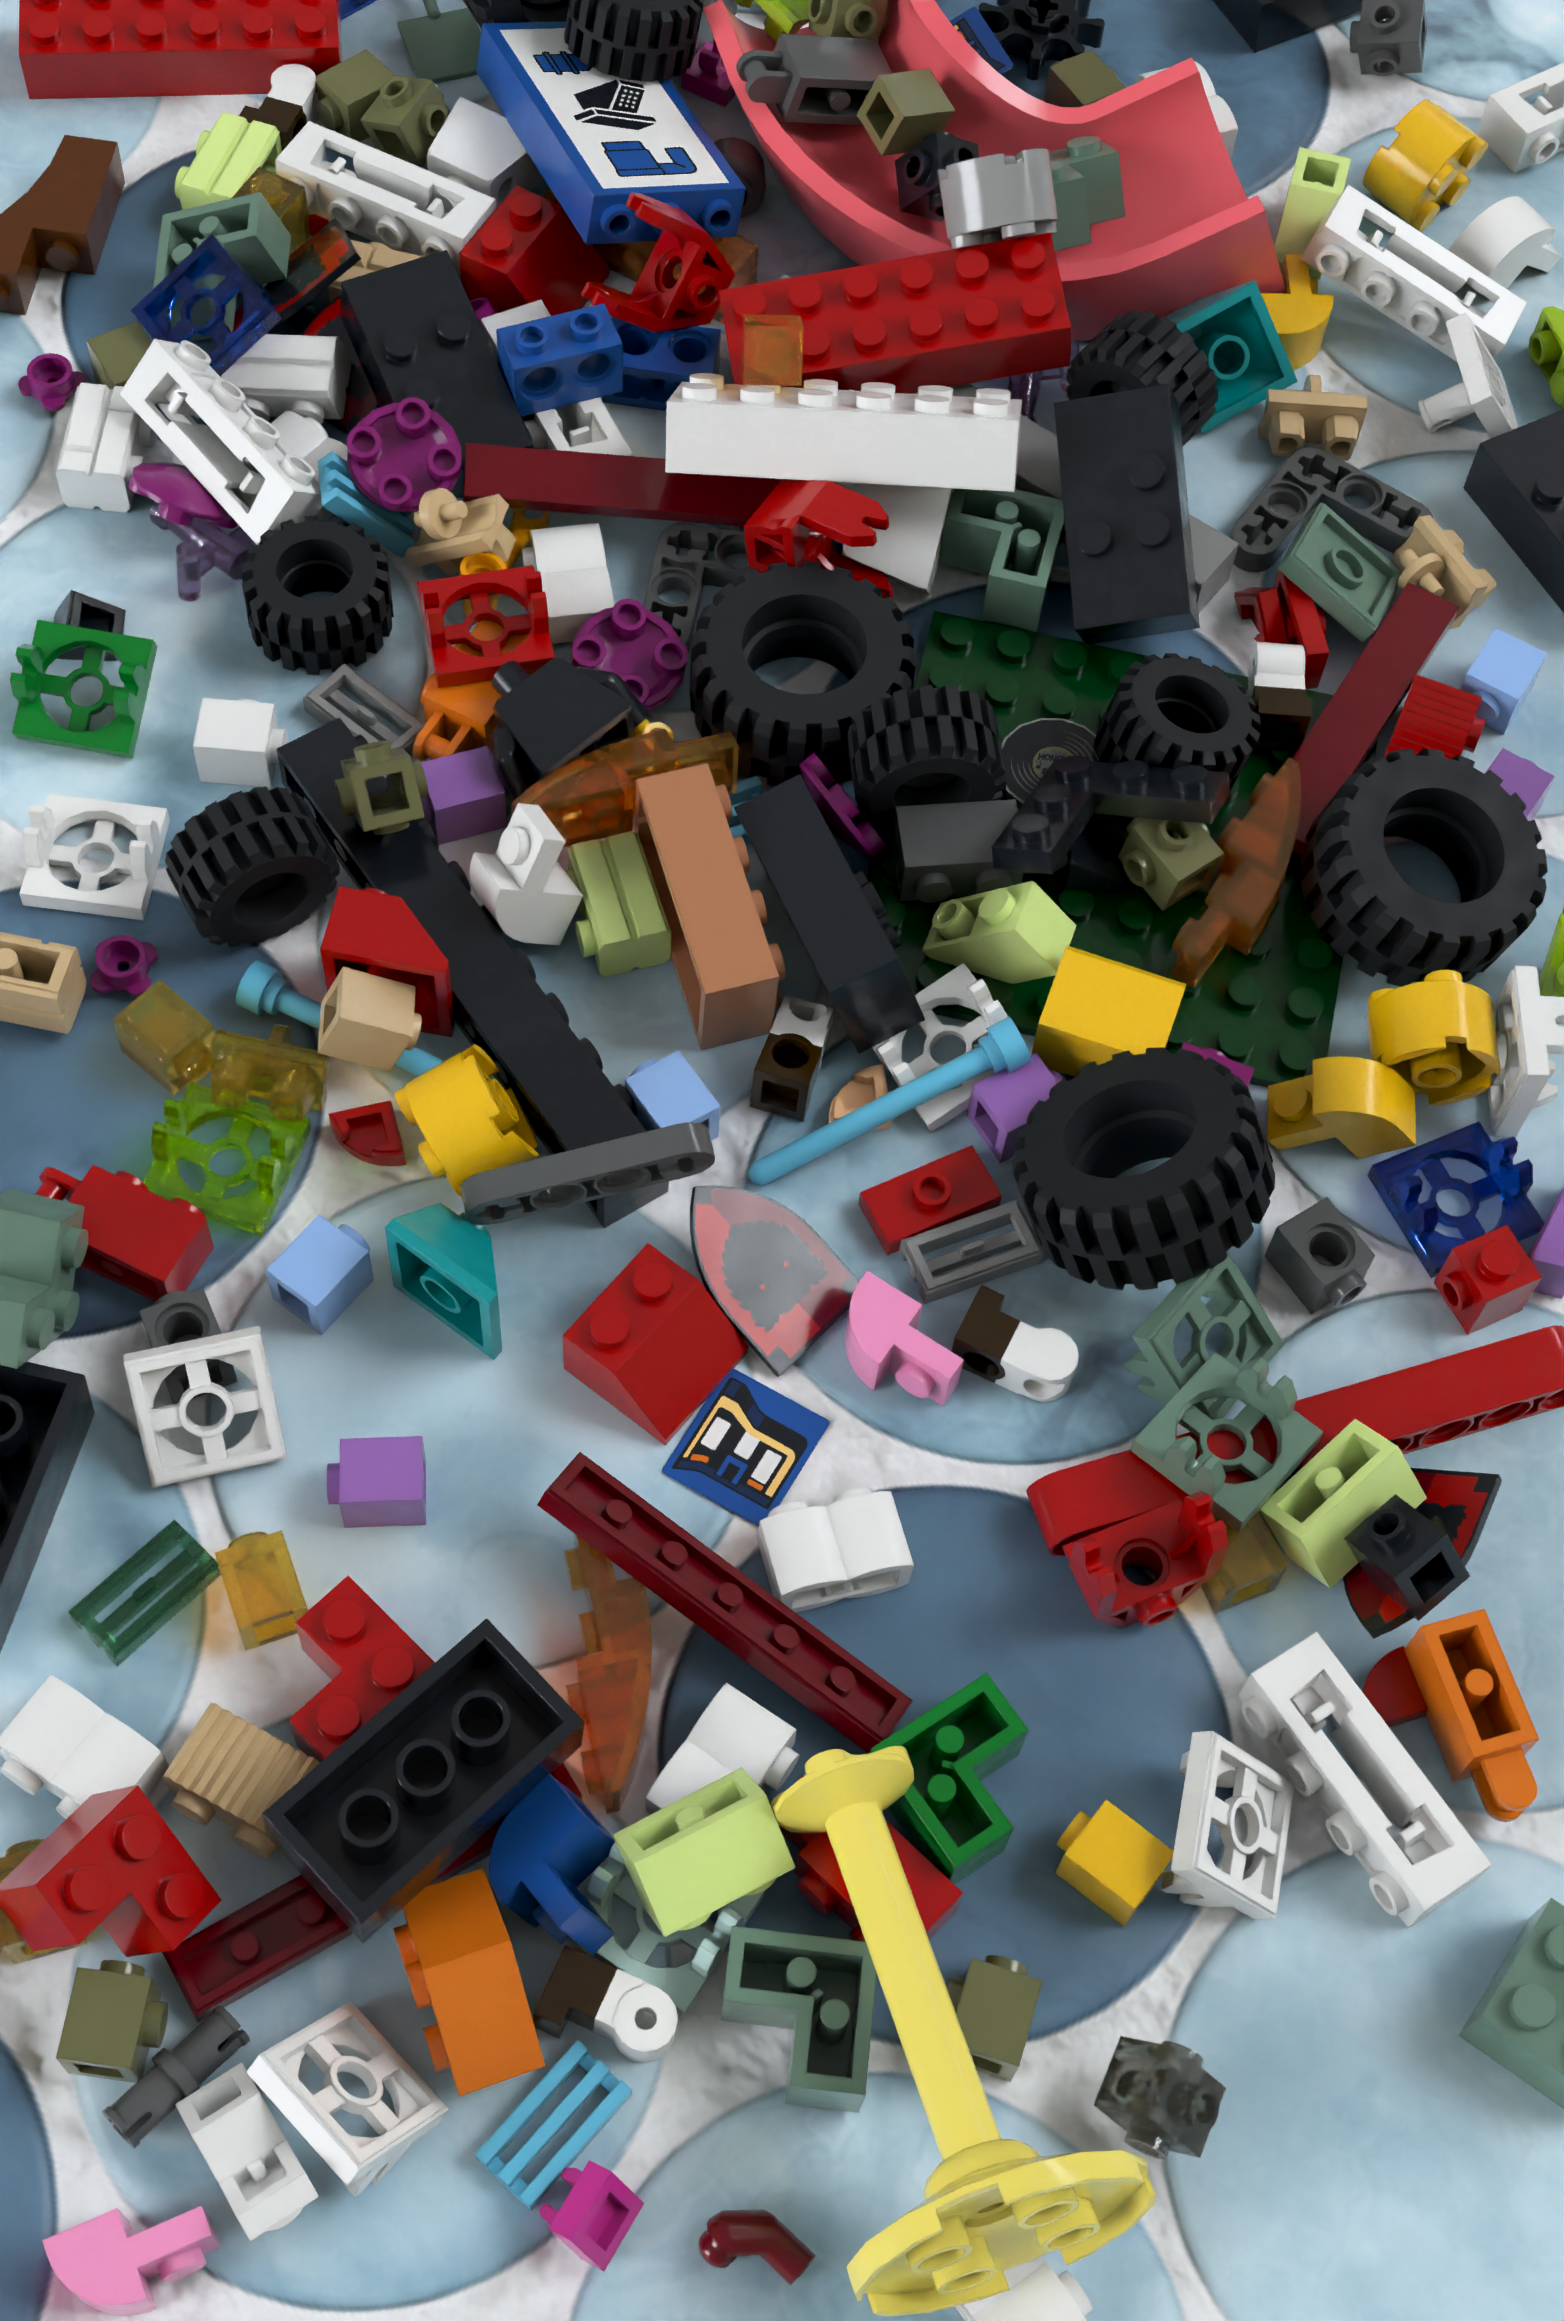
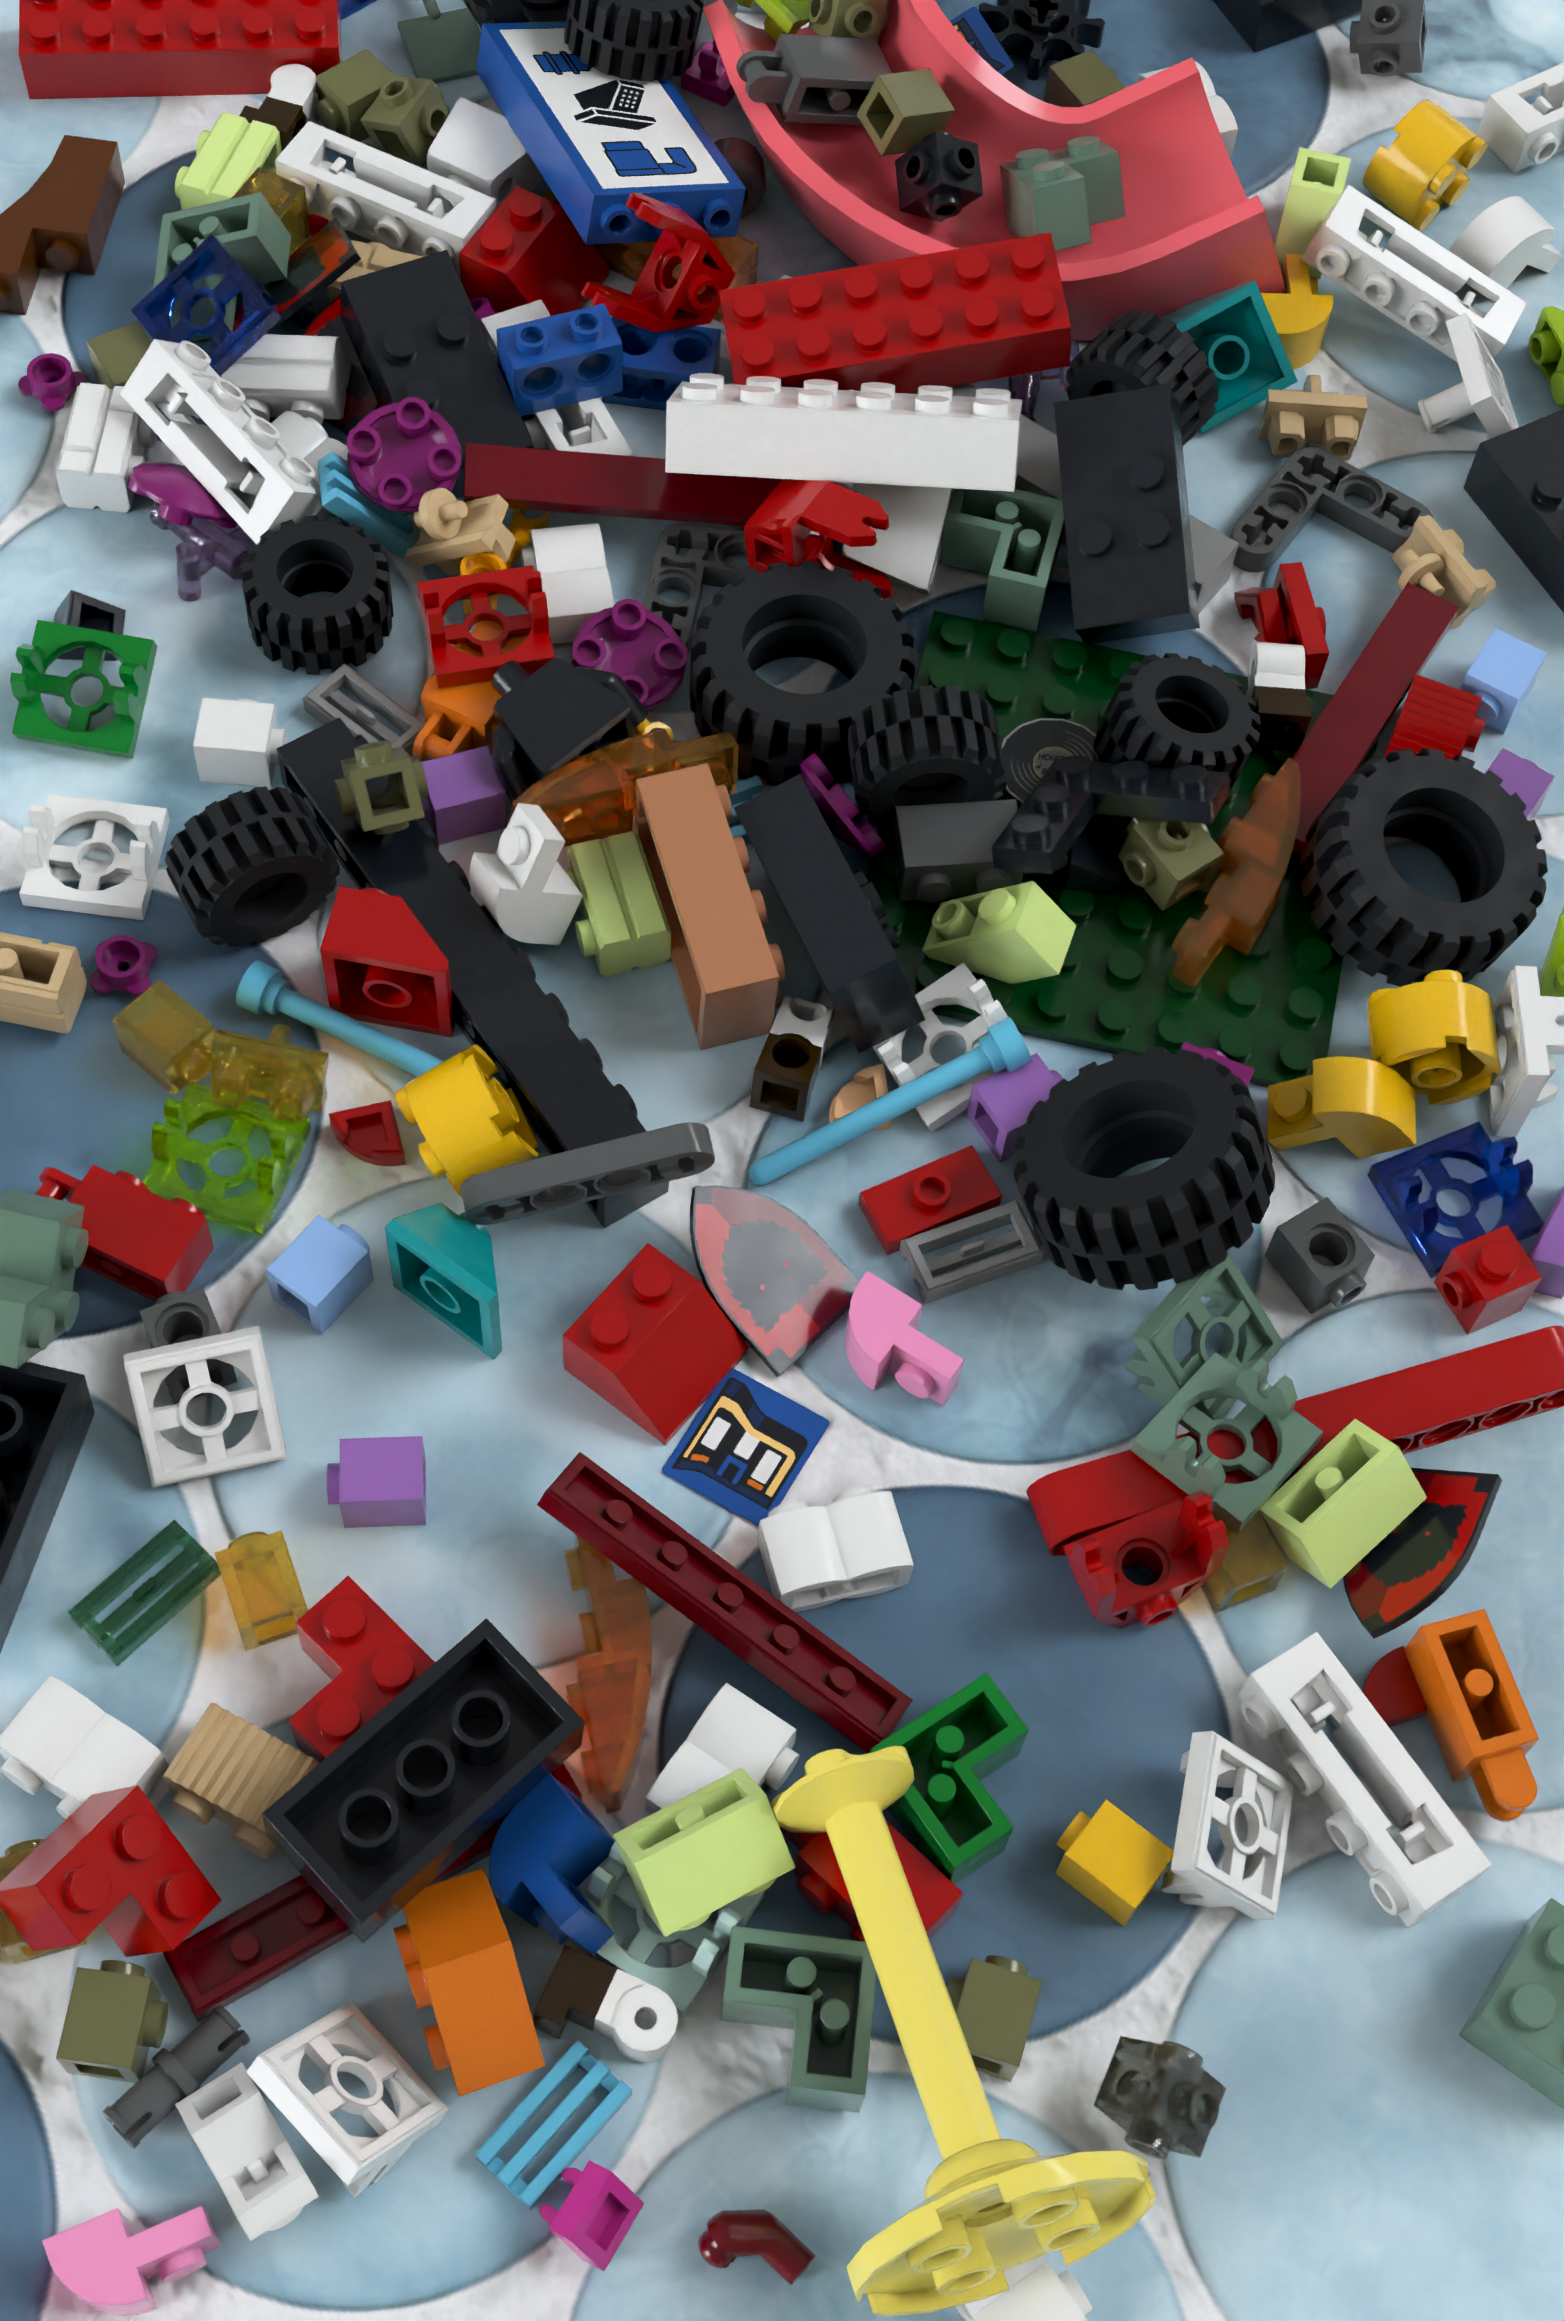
(368, 1019): tan brick -> none
(672, 1094): light blue brick -> none
(772, 350): clear yellow brick -> none
(998, 198): light grey brick -> none
(1014, 1353): leg -> none
(1103, 1010): yellow slope -> none
(1341, 571): sand green tile -> none
(1407, 1557): black brick -> none

